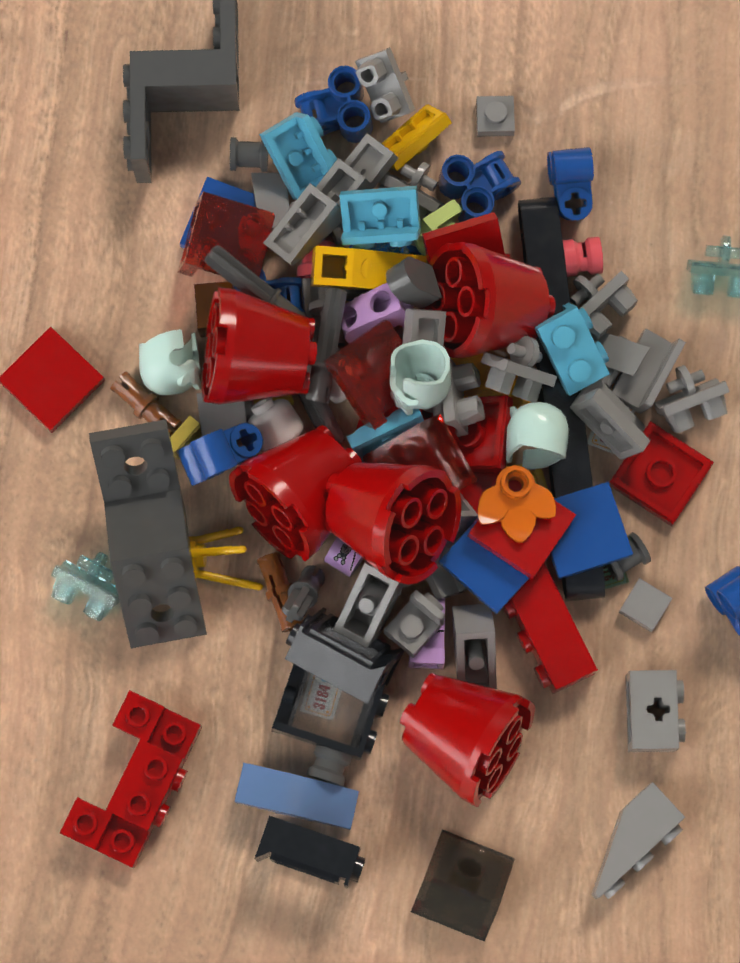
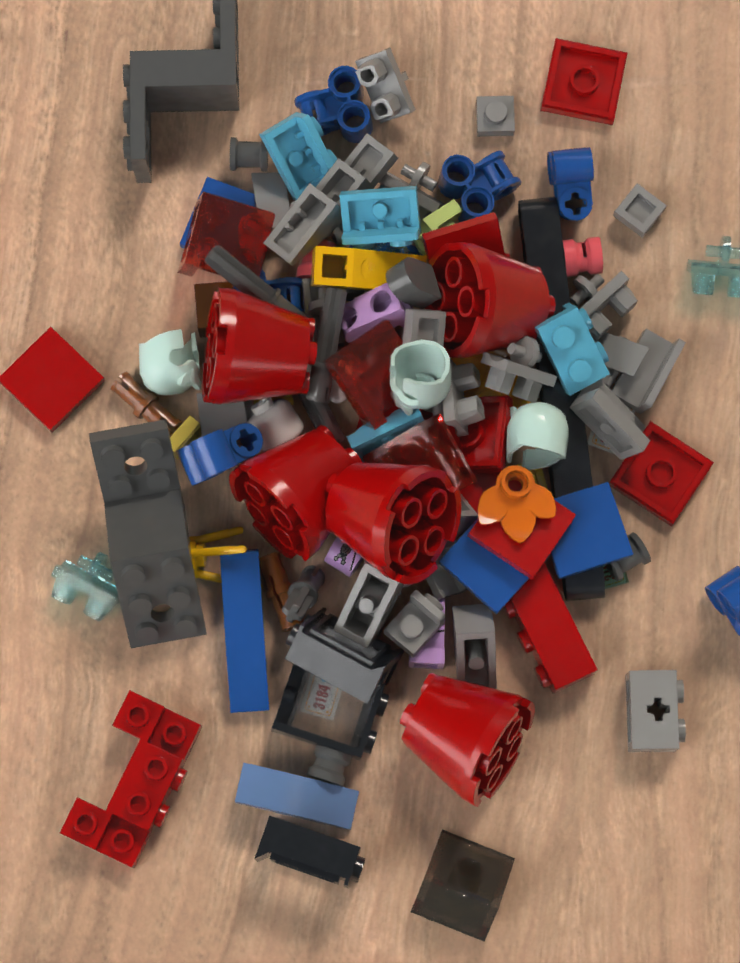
(244, 632): none -> blue slope
(416, 134): yellow plate -> none
(584, 81): none -> red tile
(637, 830): light grey slope -> none
(639, 210): none -> light grey plate
(645, 605): light grey tile -> none
(708, 395): light grey hips -> none

